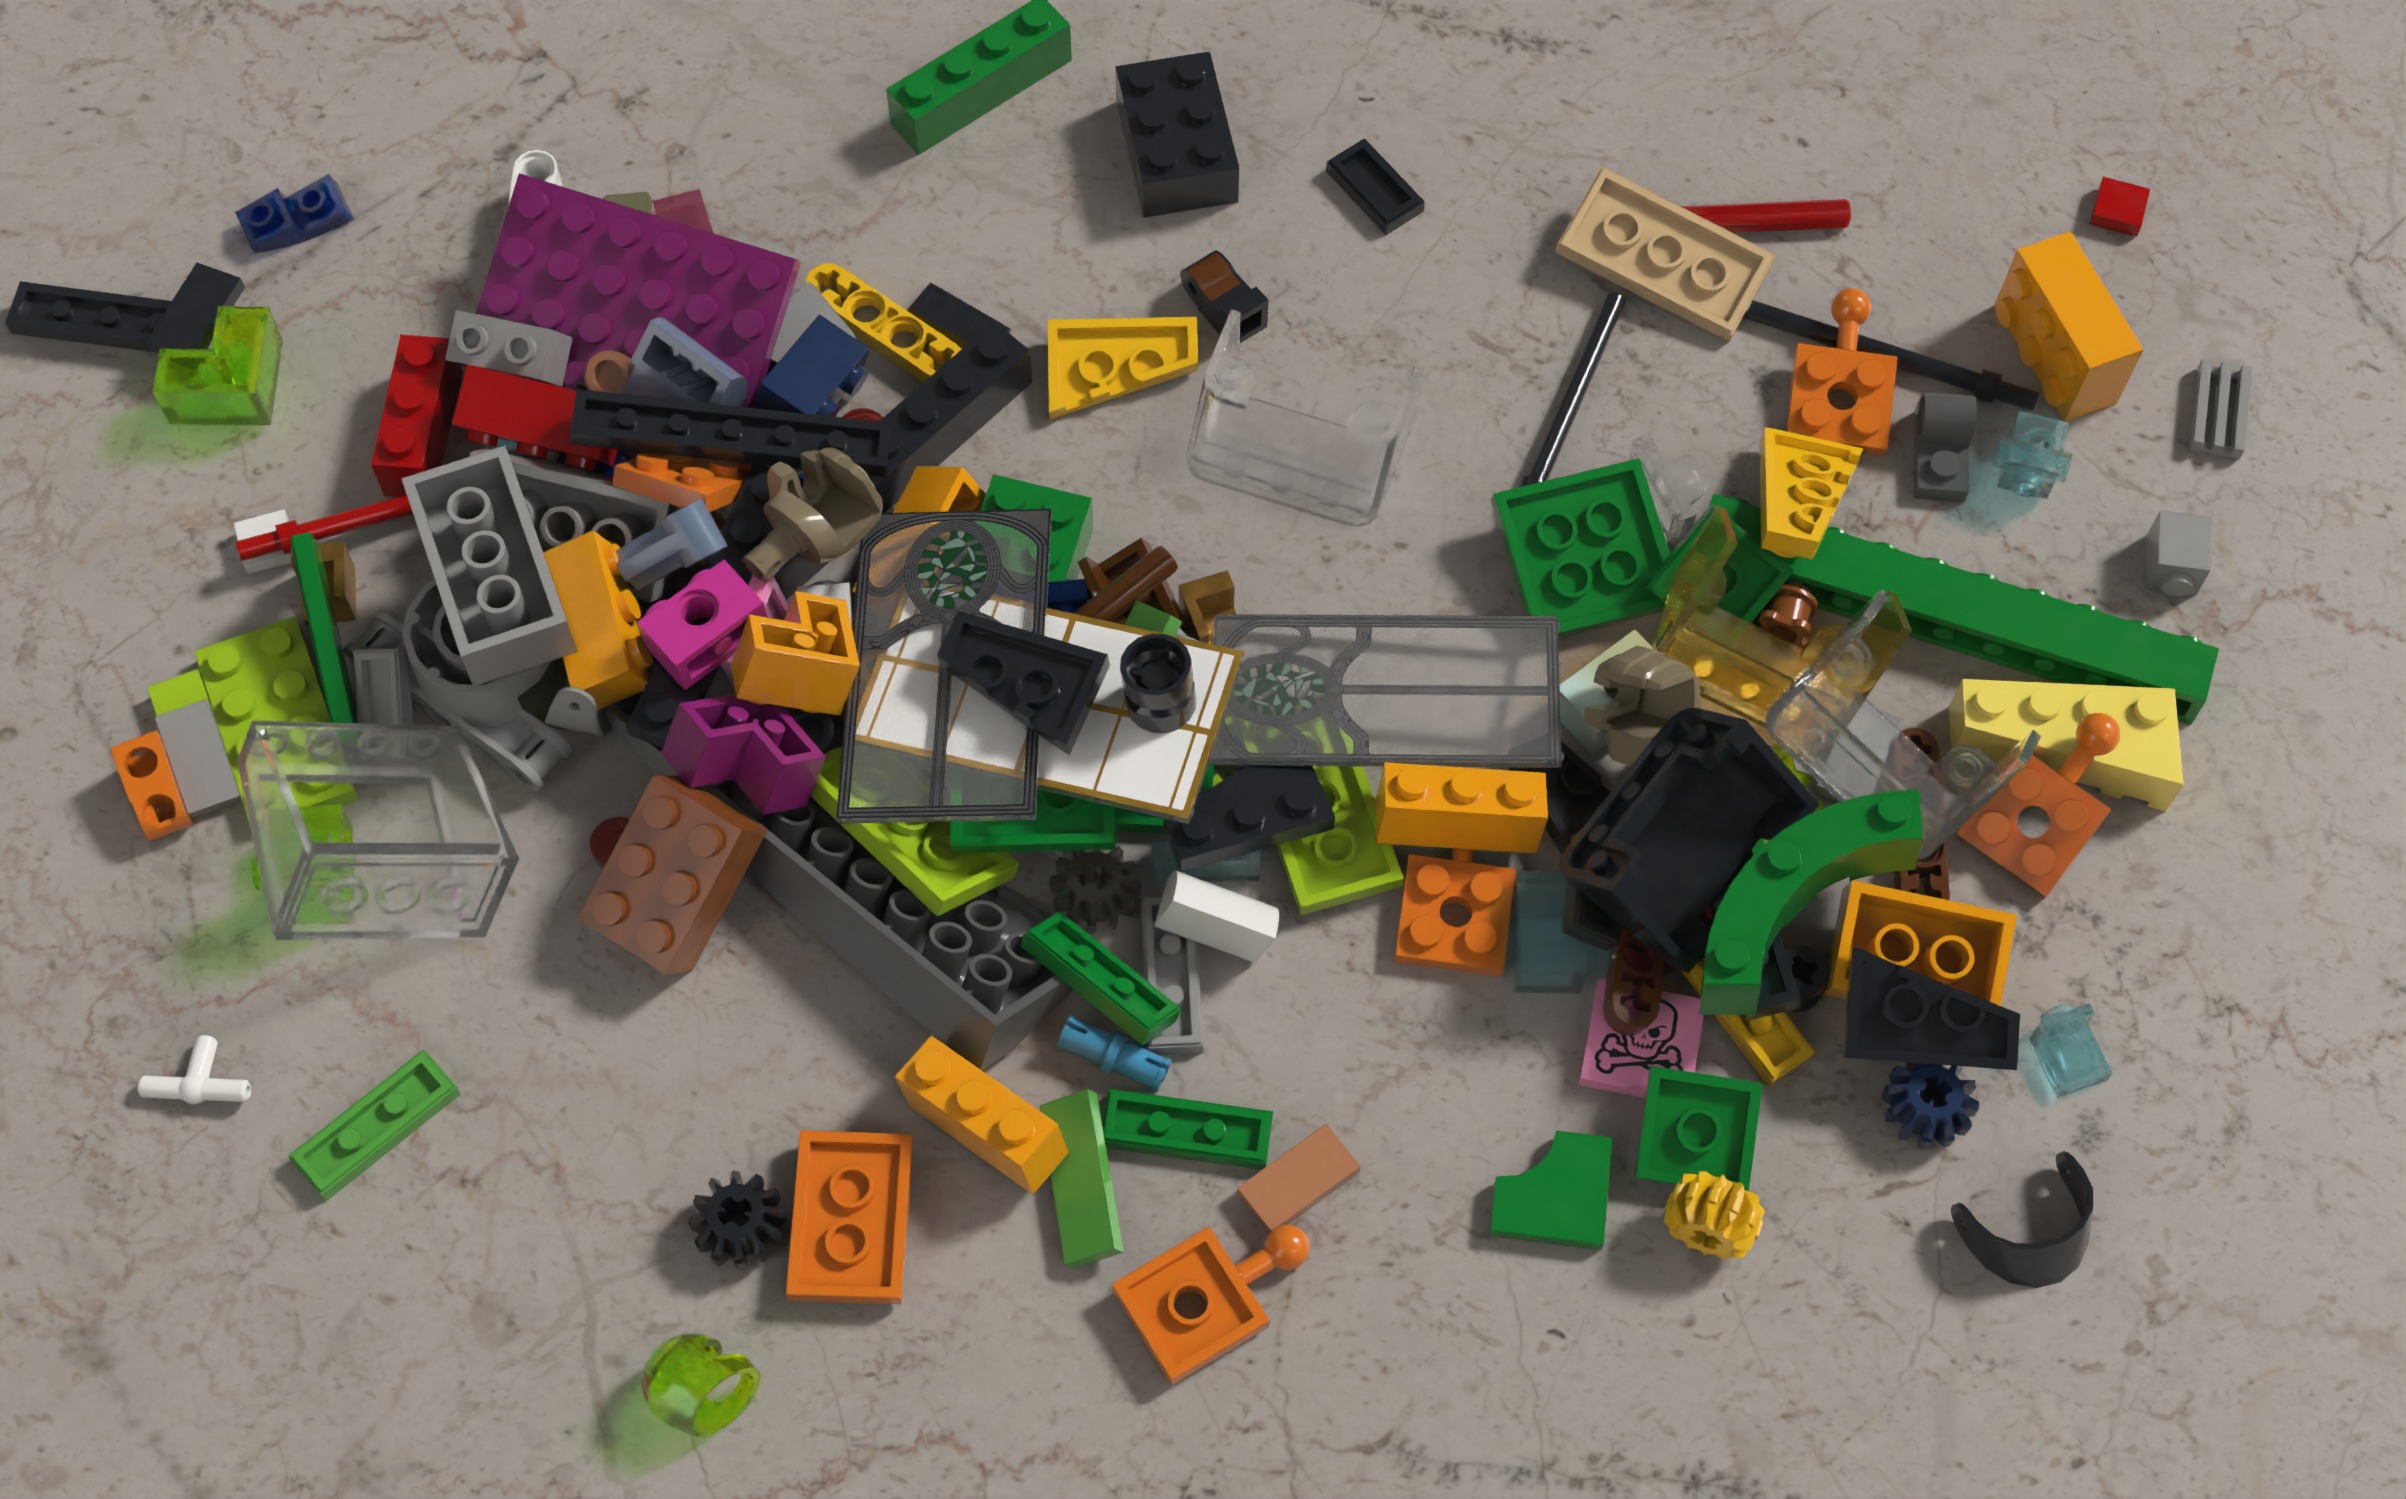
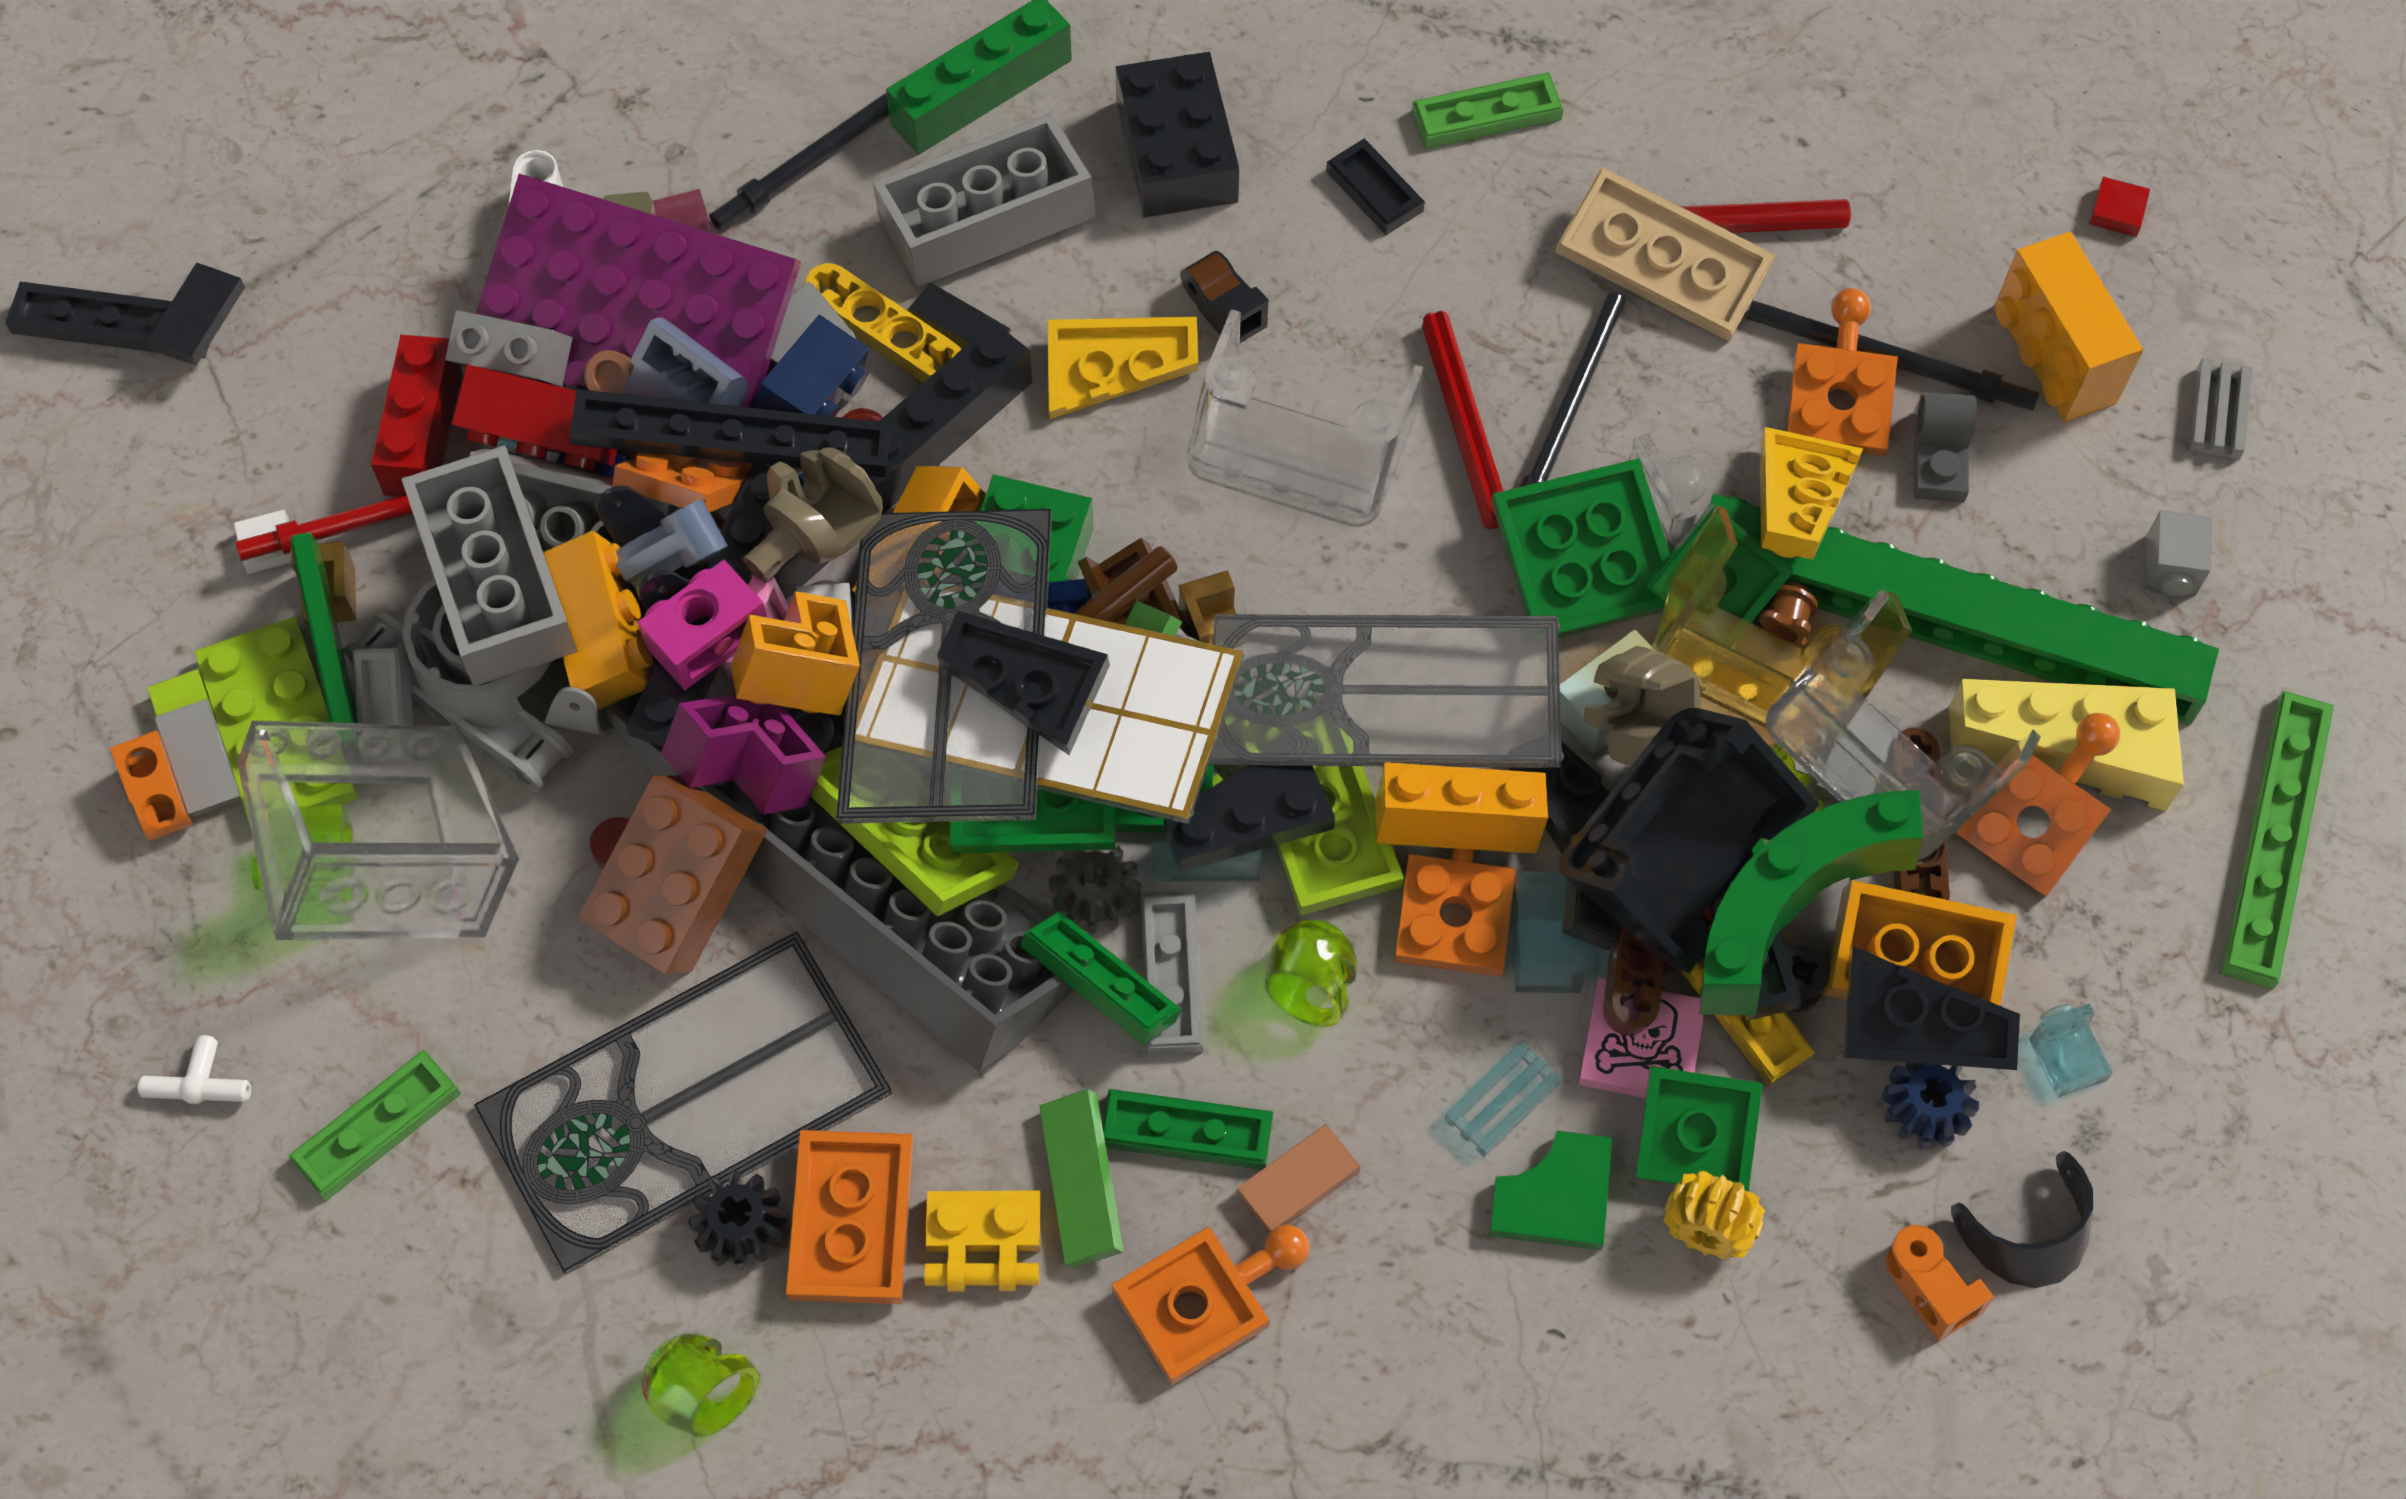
(228, 382): clear neon green brick -> none
(286, 221): clear blue slope -> none
(629, 520): none -> black piece
(681, 1098): none -> piece
(757, 193): none -> black bar
(982, 1114): light orange brick -> none
(983, 1223): none -> yellow plate
(984, 199): none -> light grey brick
(1114, 1053): dark azure pin -> none
(1158, 683): black wheel -> none
(1217, 917): white brick -> none
(1310, 956): none -> clear neon green helmet
(1463, 413): none -> red axle
(1472, 1130): none -> clear light blue tile
(1487, 110): none -> bright green tile
(1932, 1282): none -> orange leg
(2032, 455): clear light blue brick -> none
(2277, 840): none -> bright green tile

